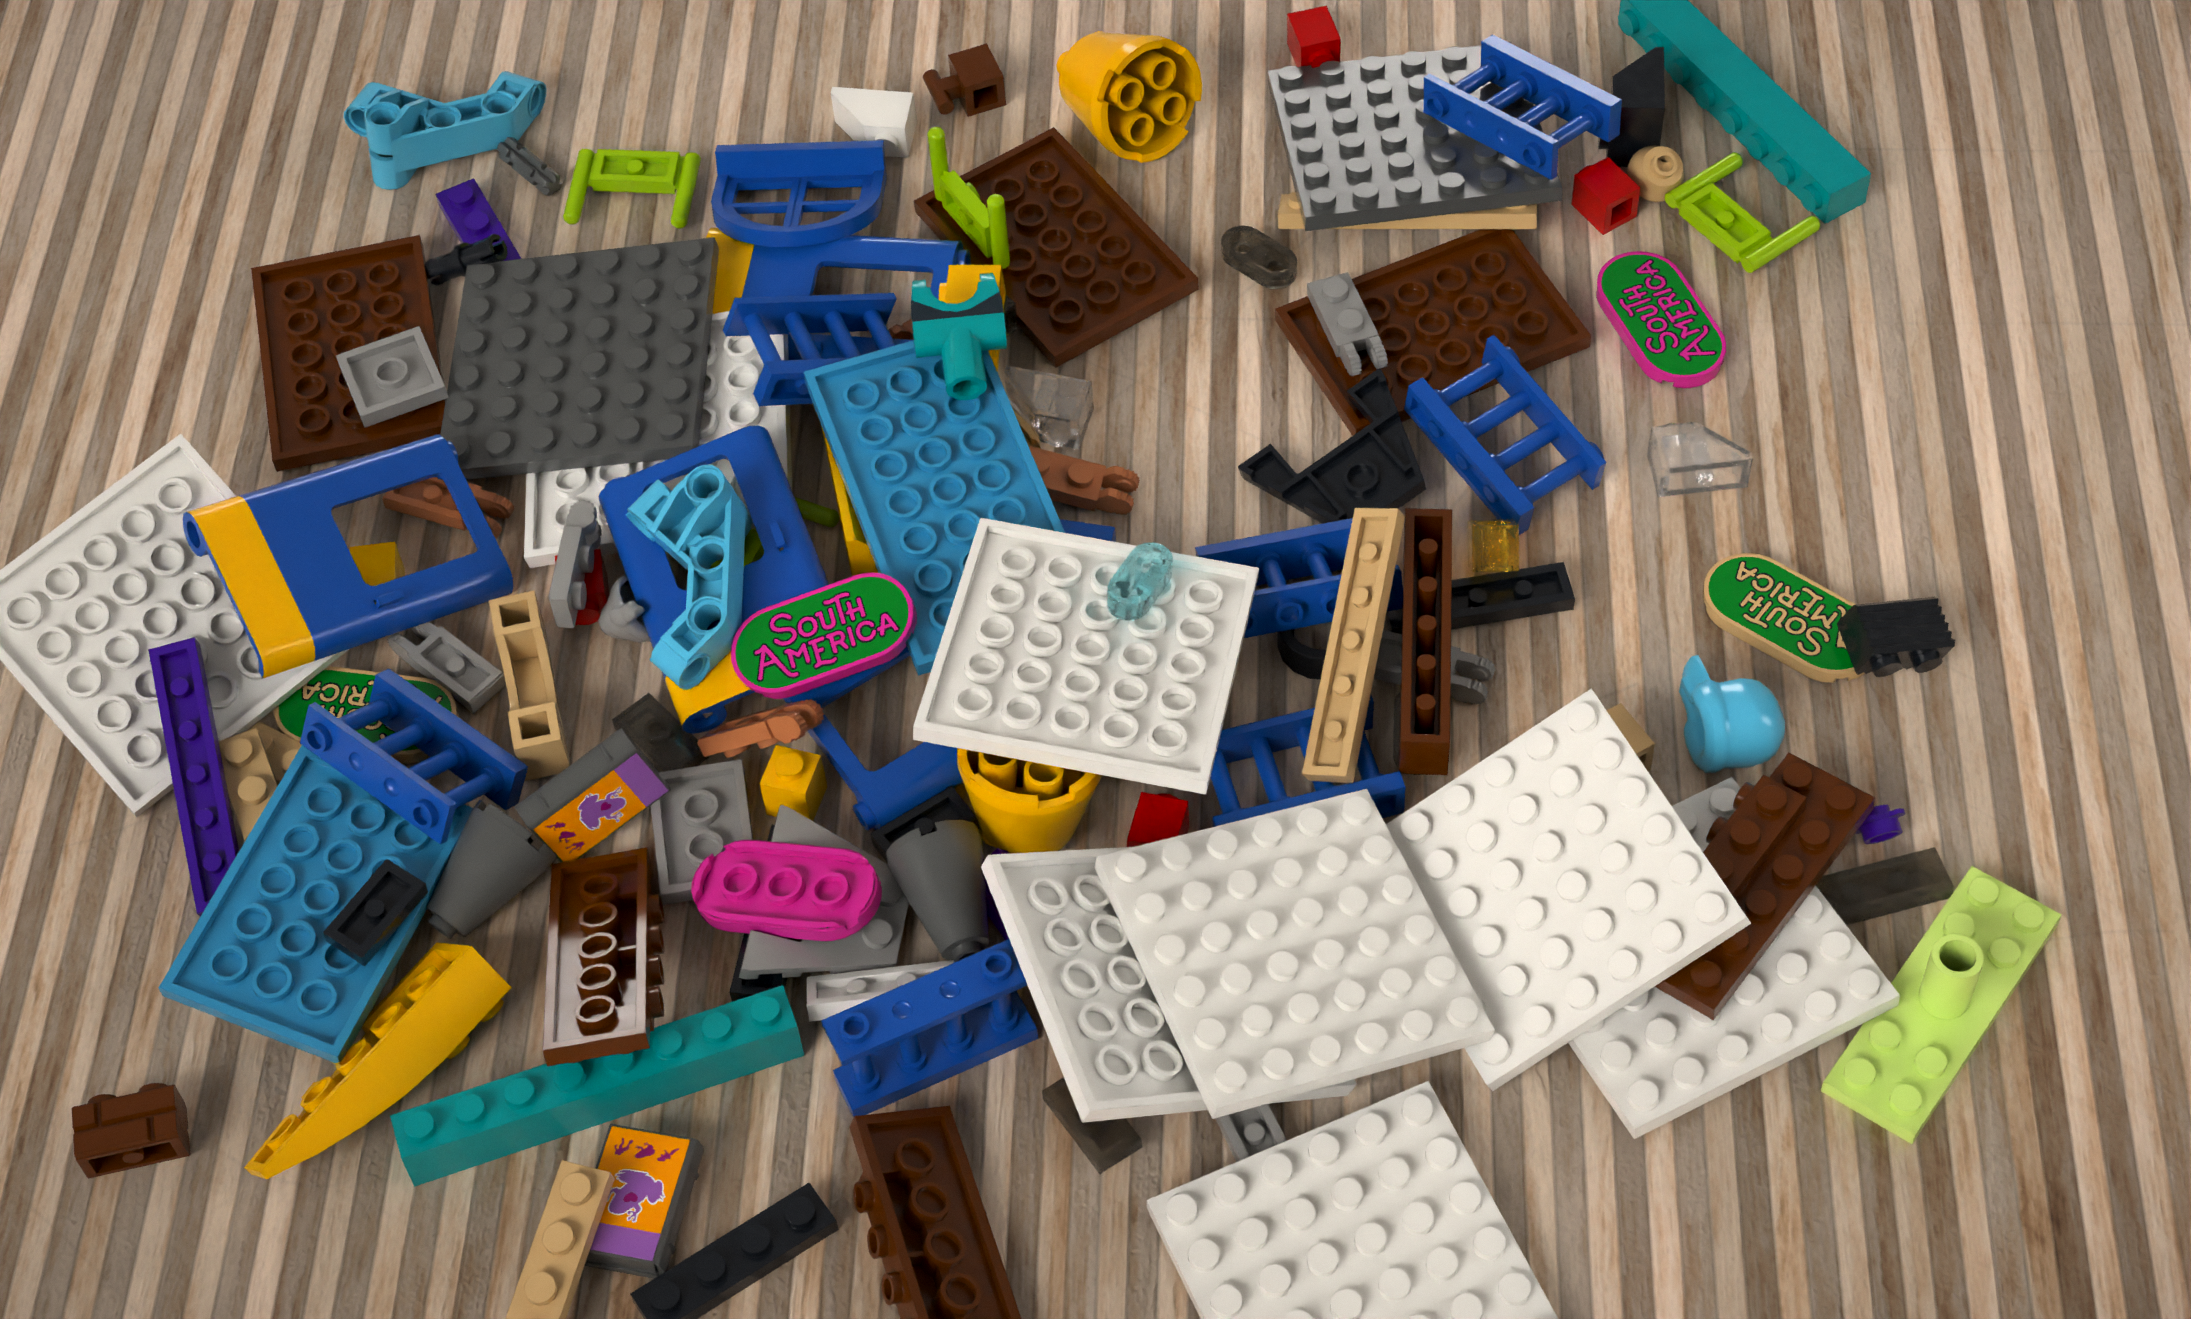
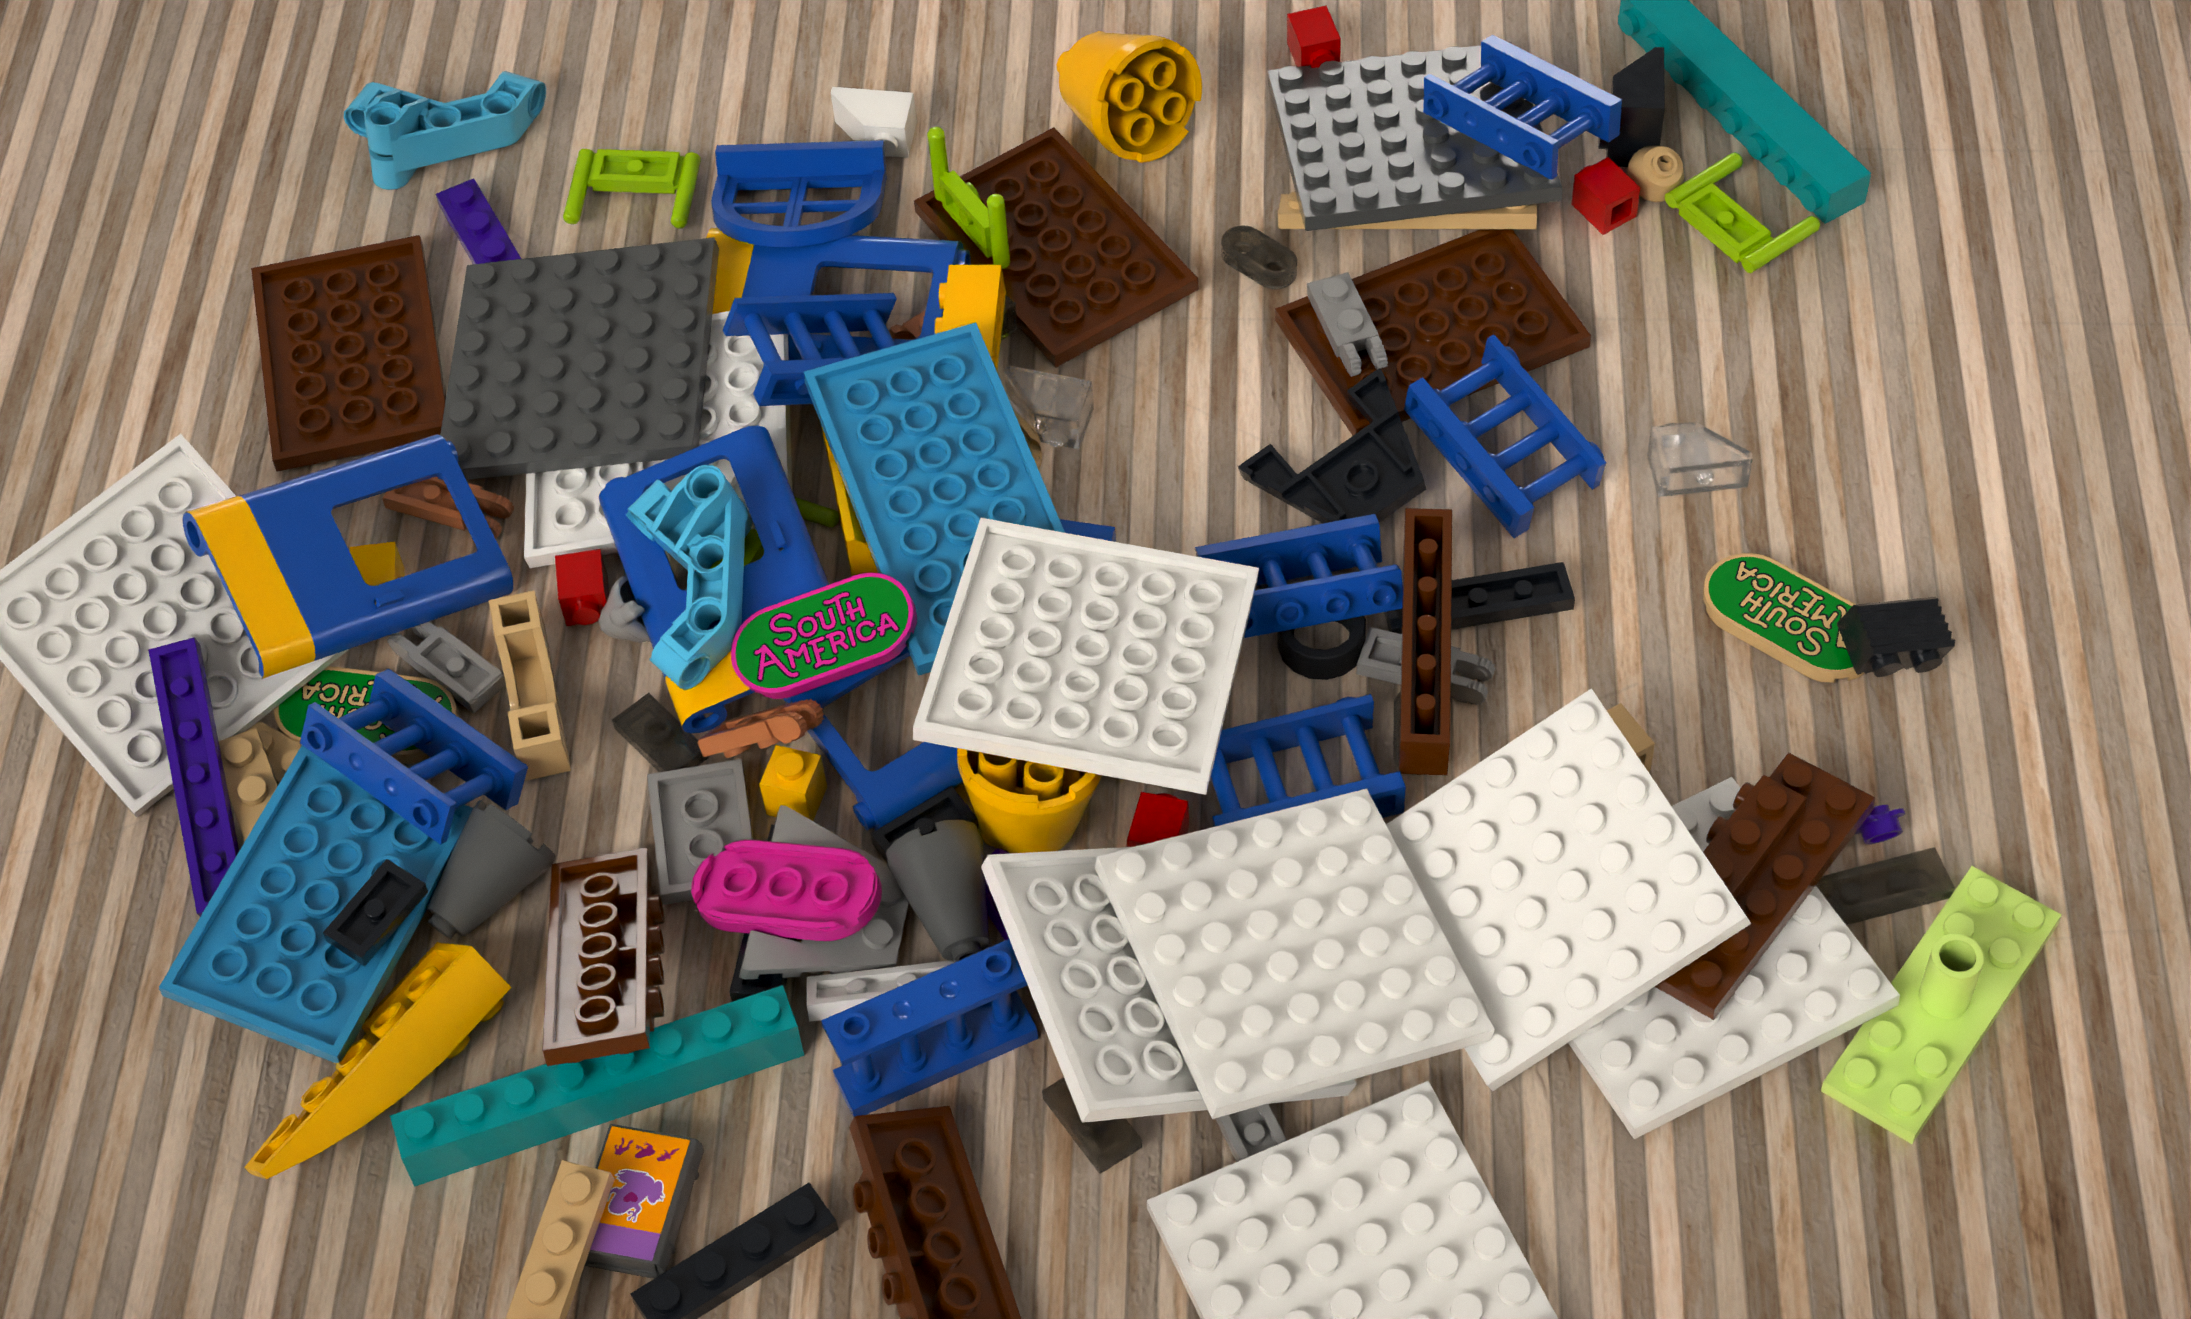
(130, 1130): reddish brown brick -> none
(392, 376): light grey plate -> none
(455, 263): black pin -> none
(529, 166): dark grey axle -> none
(574, 559): light grey hinge -> none
(593, 797): piece -> none
(959, 334): teal connector -> none
(972, 80): reddish brown brick -> none
(1079, 482): nougat hinge -> none
(1131, 577): clear light blue beam -> none
(1353, 645): tan plate -> none
(1493, 545): clear yellow brick -> none
(1660, 319): tile -> none
(1729, 721): medium azure piece -> none

